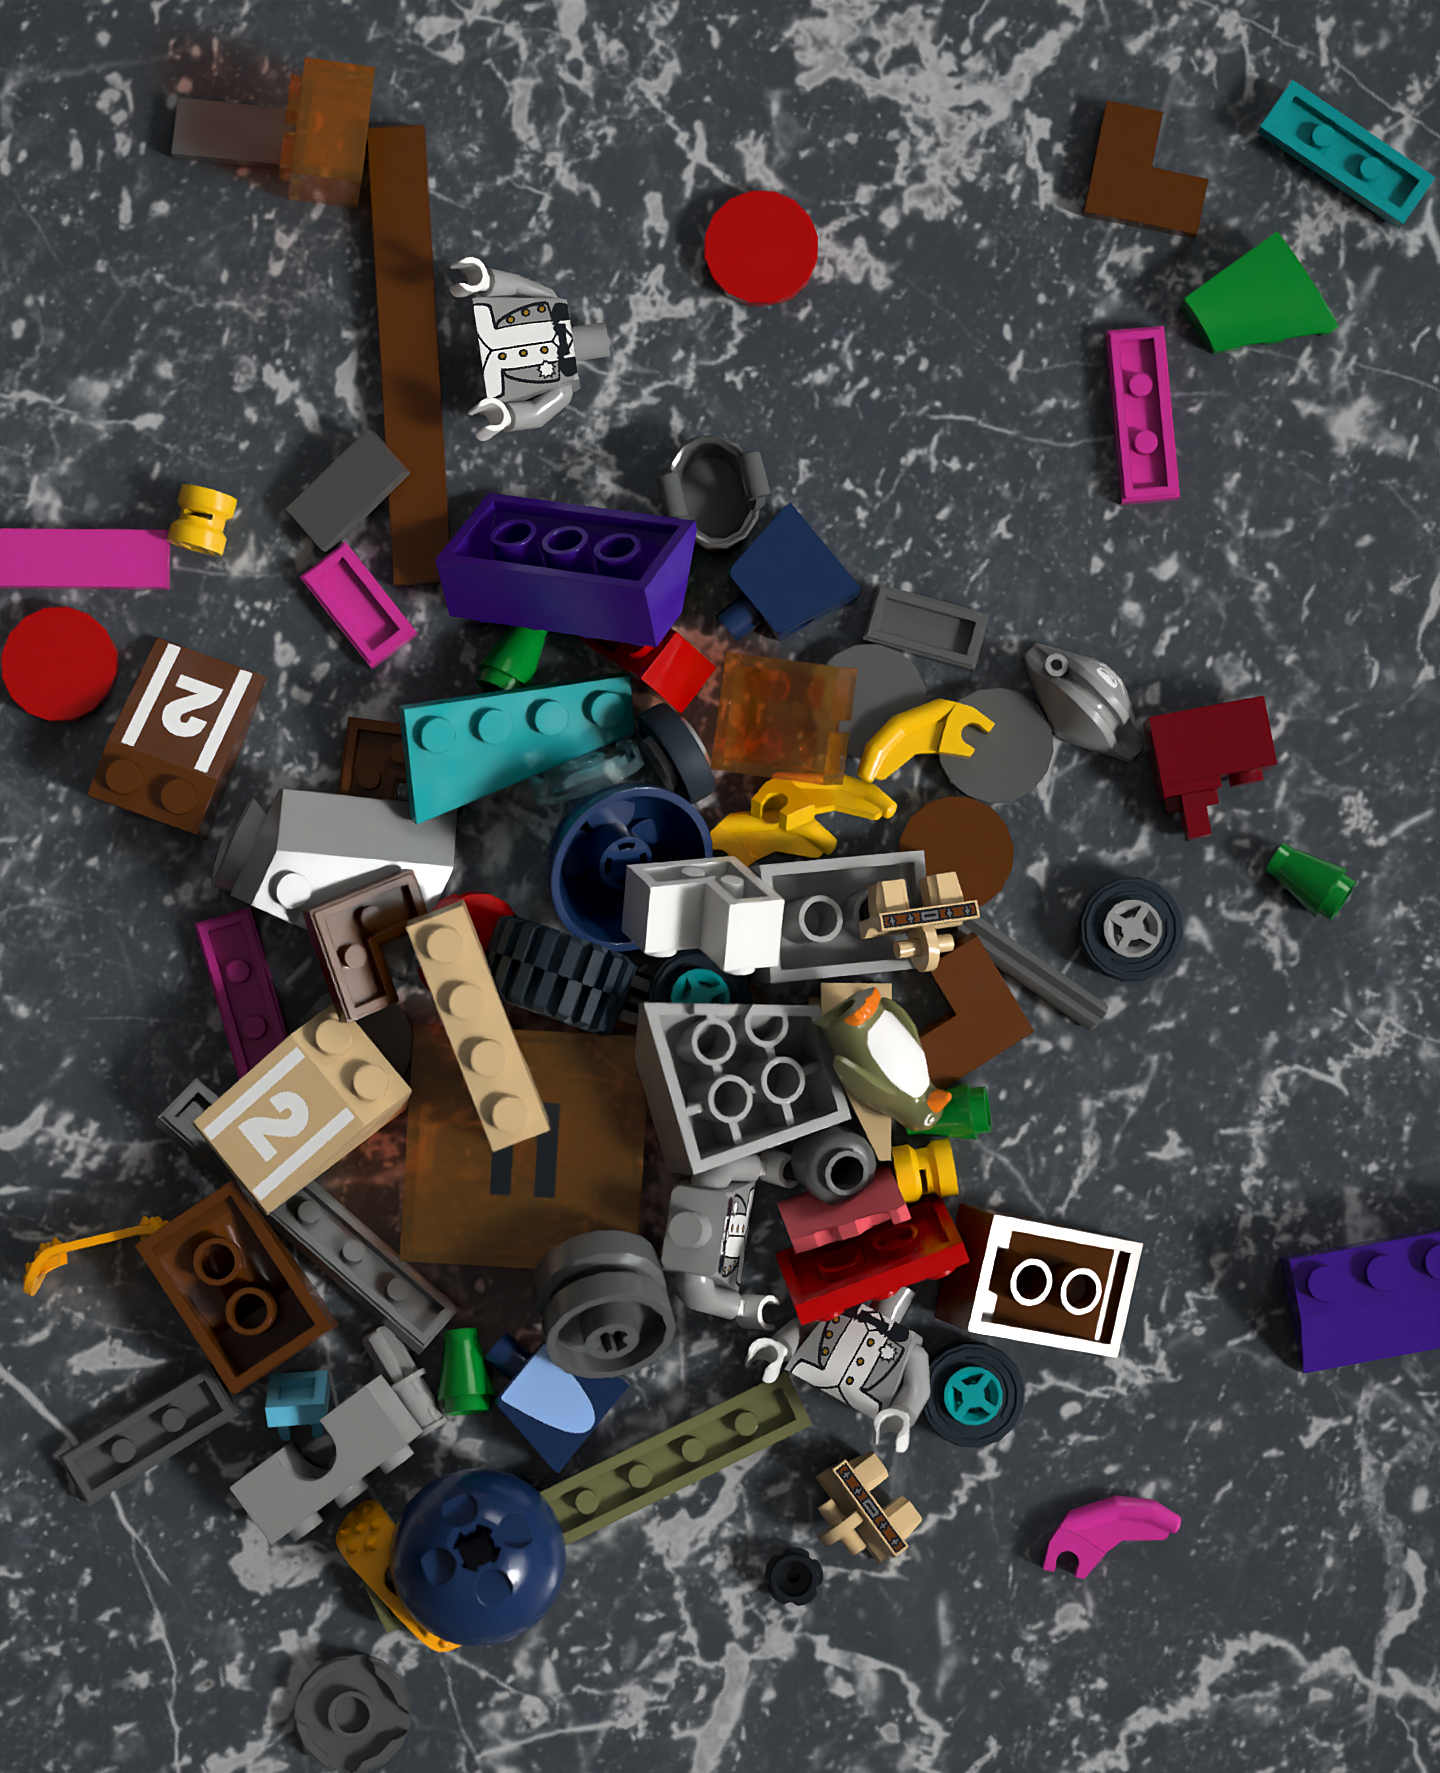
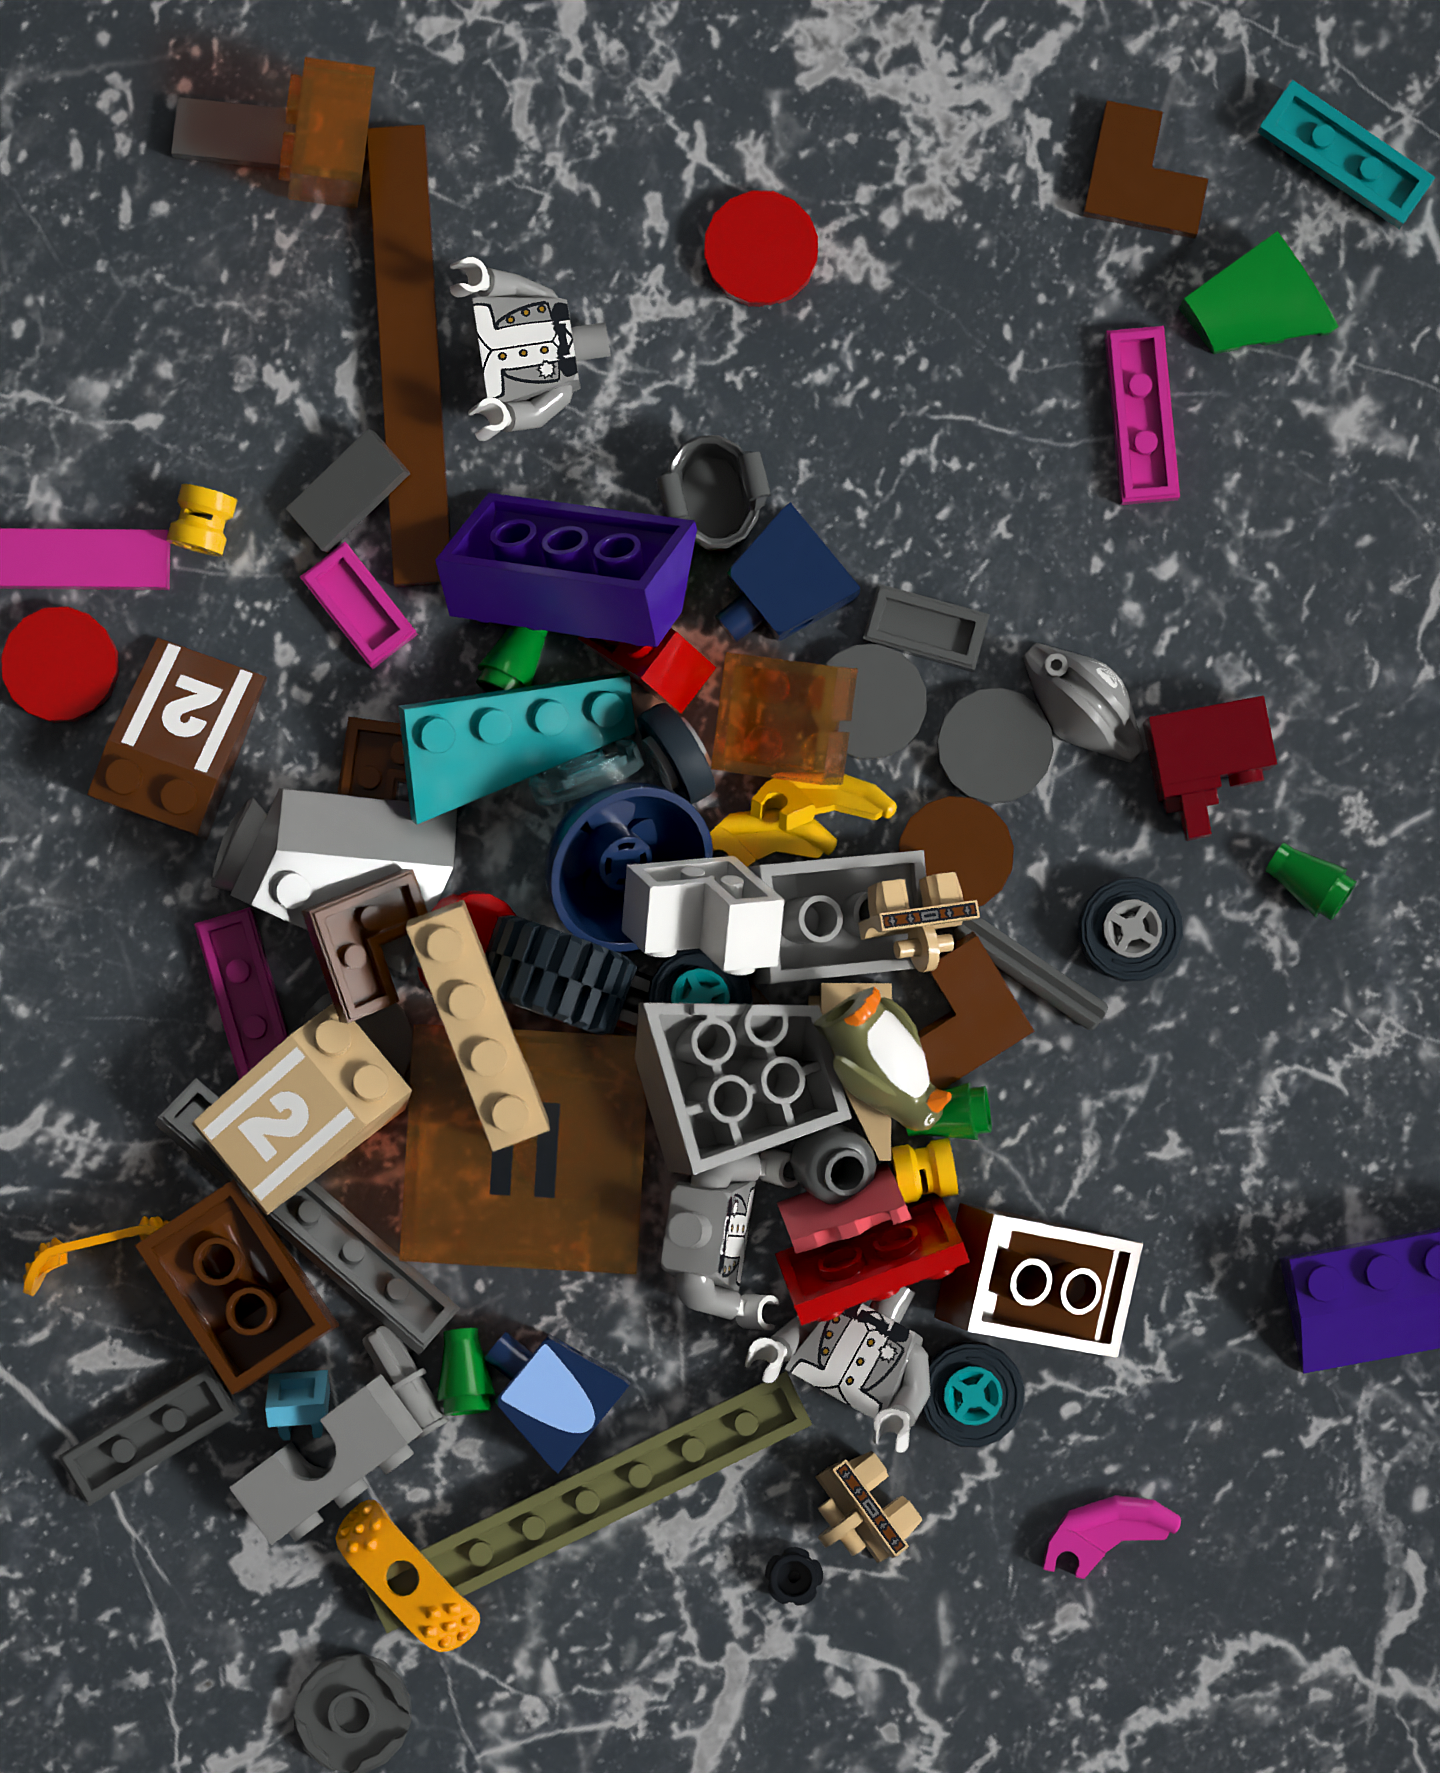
(495, 1593): dark blue piece -> none
(603, 1304): dark grey wheel -> none
(921, 730): yellow piece -> none

